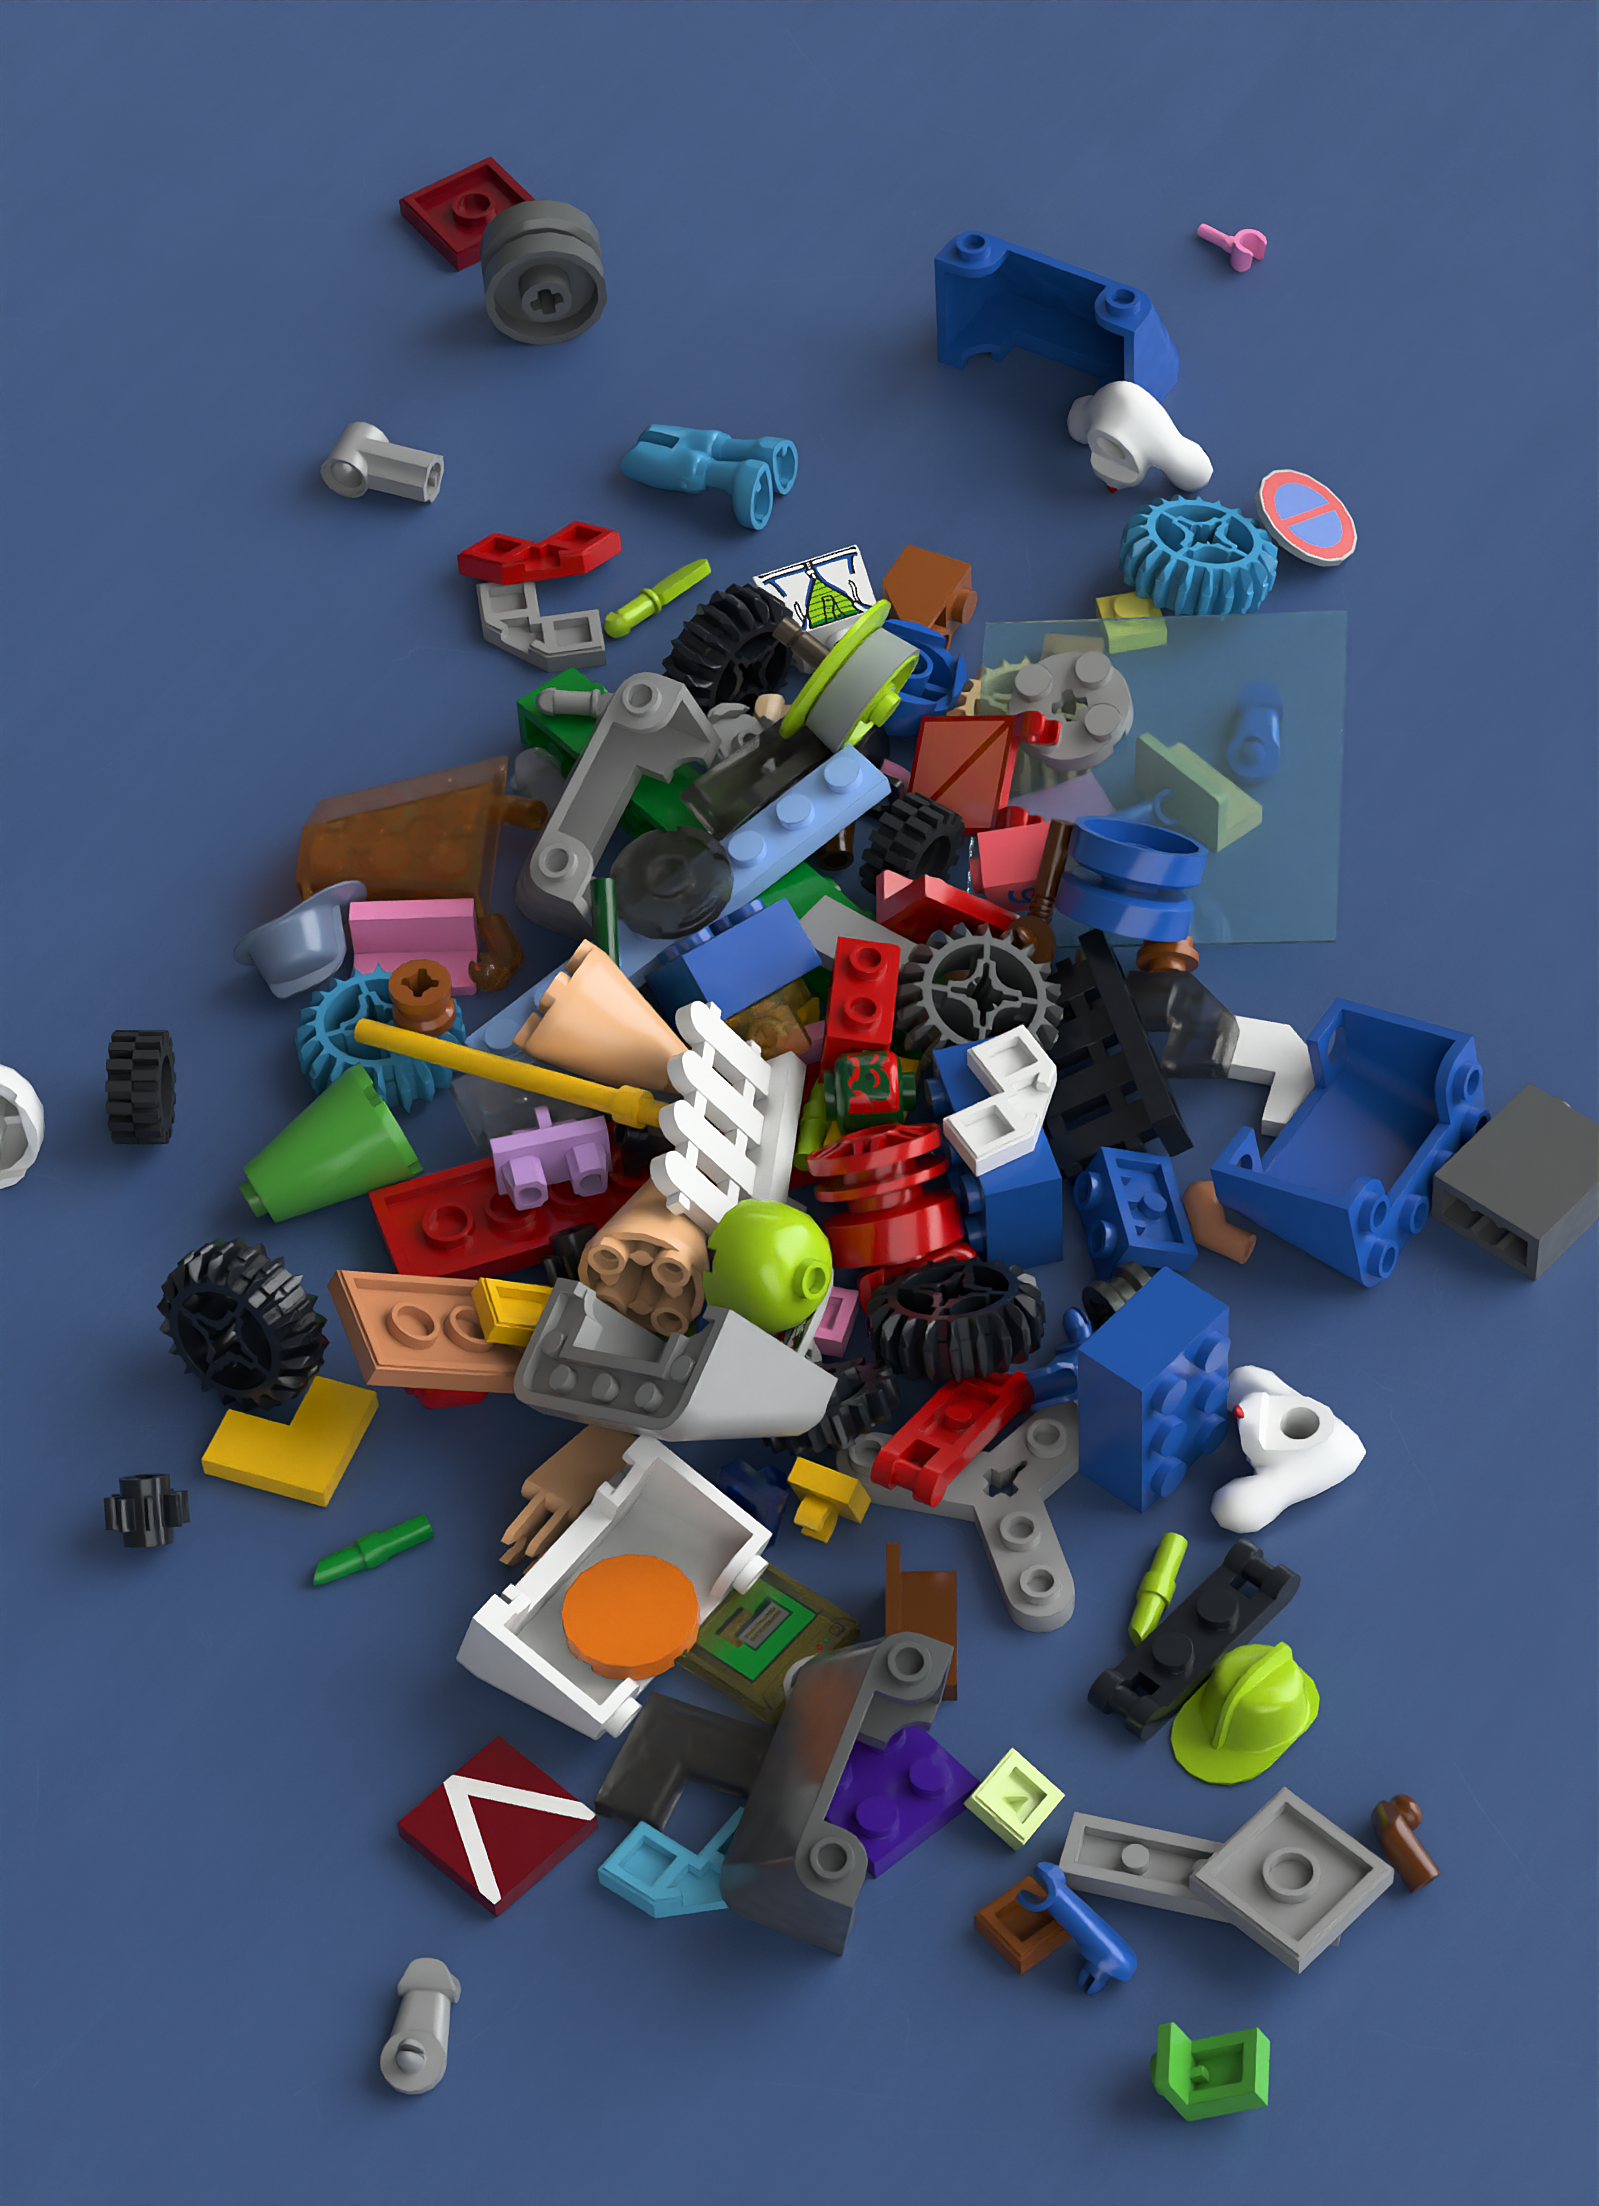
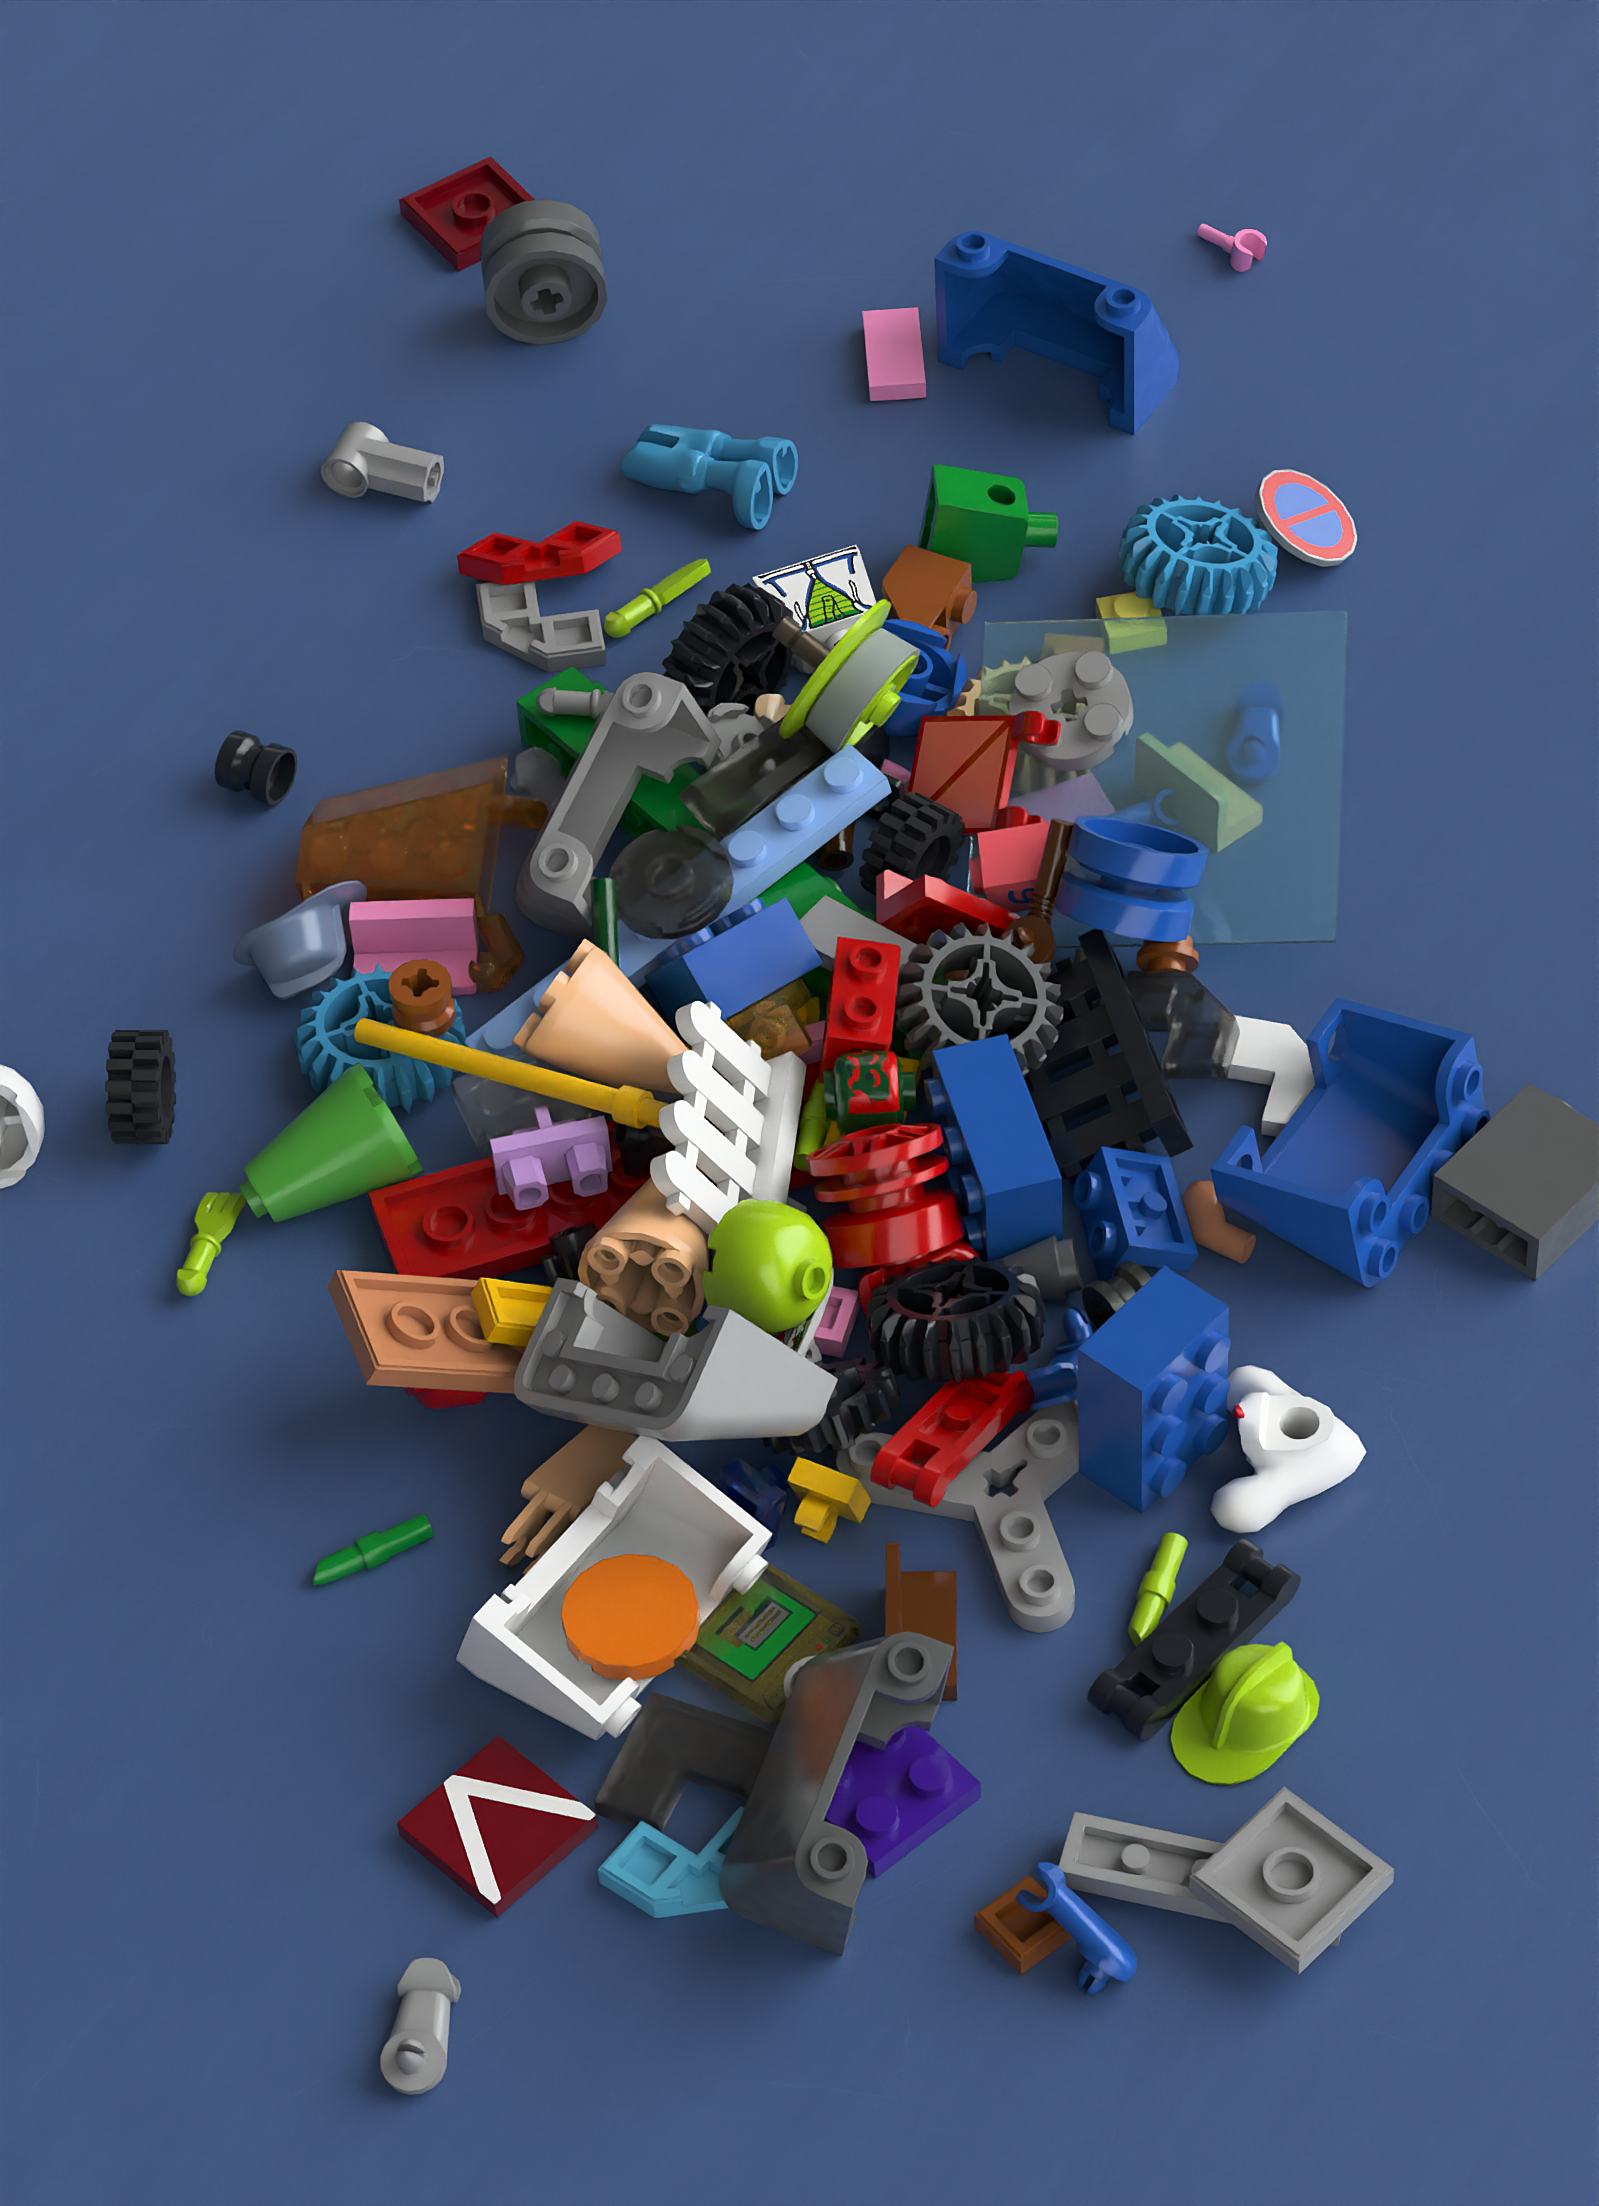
(146, 1510): black gear -> none
(214, 1222): none -> lime piece
(243, 1324): black gear -> none
(255, 767): none -> black wheel
(296, 1458): yellow tile -> none
(894, 354): none -> bright pink tile
(982, 521): none -> green torso
(1009, 1121): white tile -> none
(1014, 1799): yellowish green tile -> none
(1052, 1265): none -> dark grey cone
(1131, 434): white head -> none
(1211, 2073): bright green bracket -> none
(1394, 1829): reddish brown arm -> none

